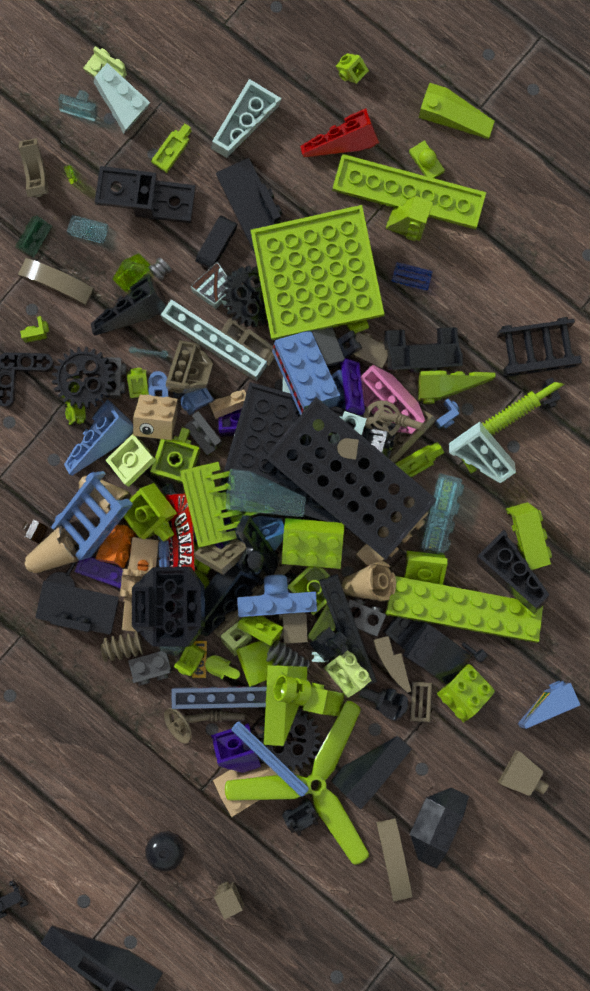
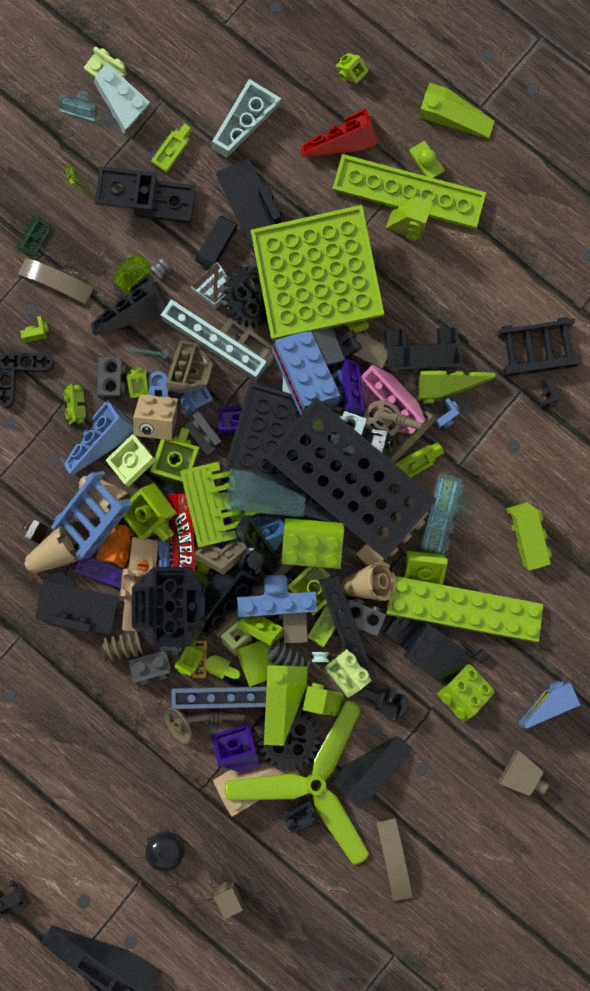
(34, 168): dark tan arch -> none
(82, 361): black gear -> none
(87, 229): clear light blue tile -> none
(228, 404): tan plate -> none
(270, 759): medium blue axle -> none
(292, 690): lime wheel -> none
(329, 644): black brick -> none
(348, 448): dark tan tile -> none
(392, 663): dark tan slope -> none
(420, 706): dark tan tile -> none
(428, 273): clear blue tile -> none
(437, 825): black wedge -> none
(483, 452): light aqua wedge -> none
(510, 570): black wedge -> none
(515, 411): lime piece -> none

